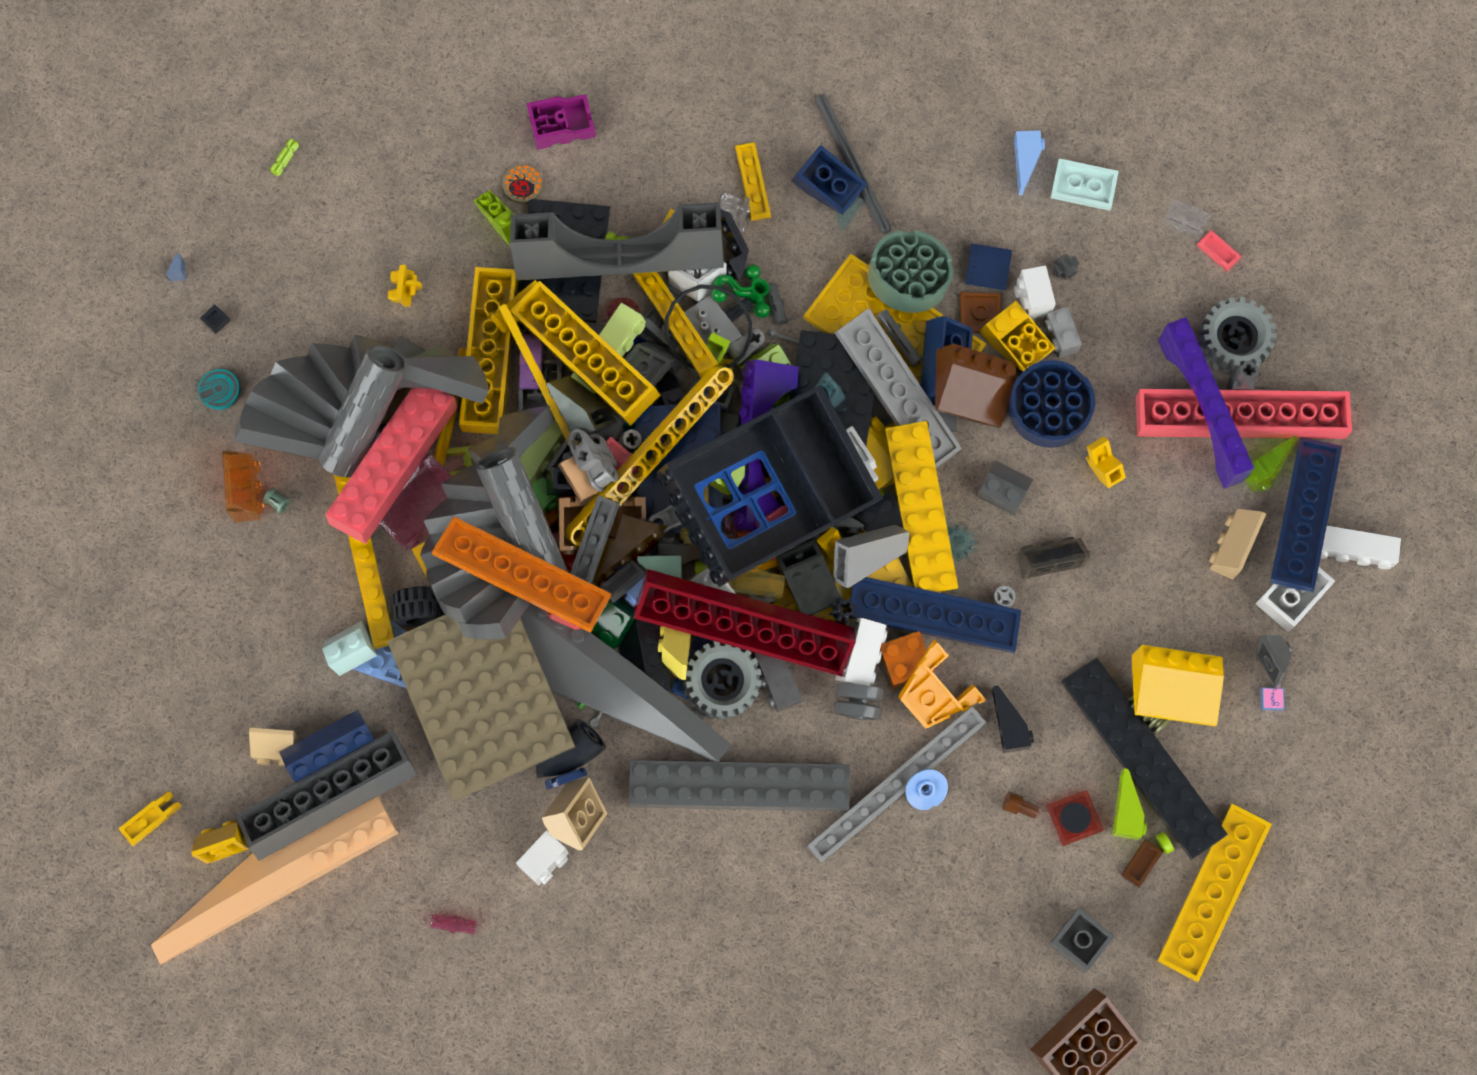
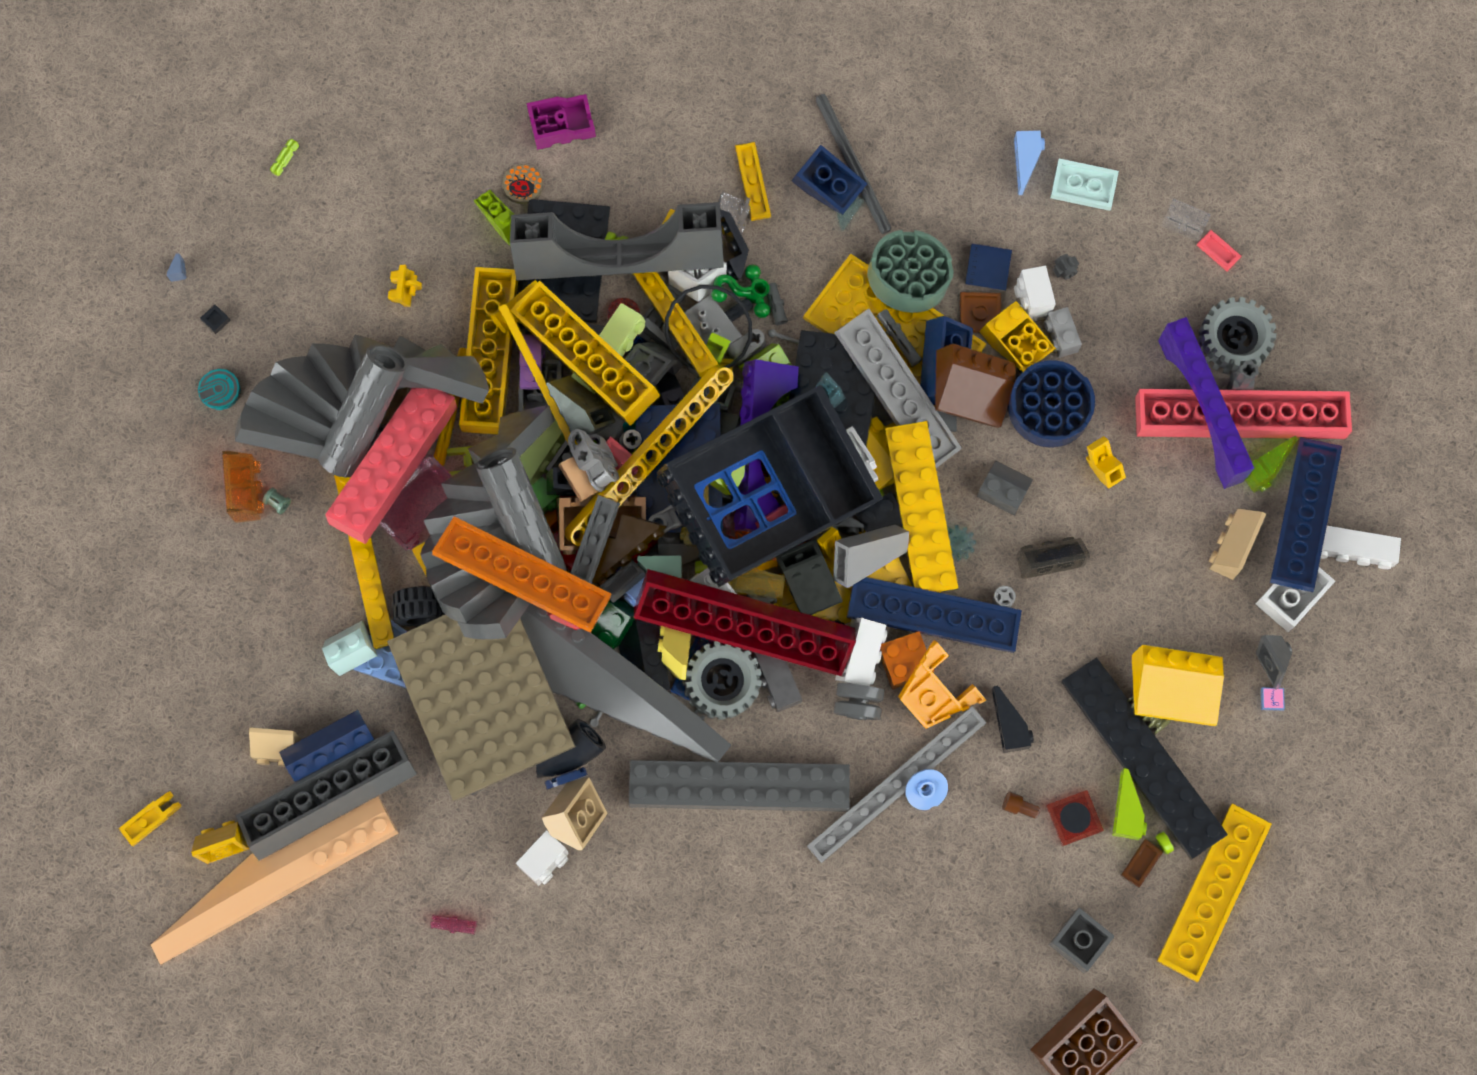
(837, 610): black gear -> none

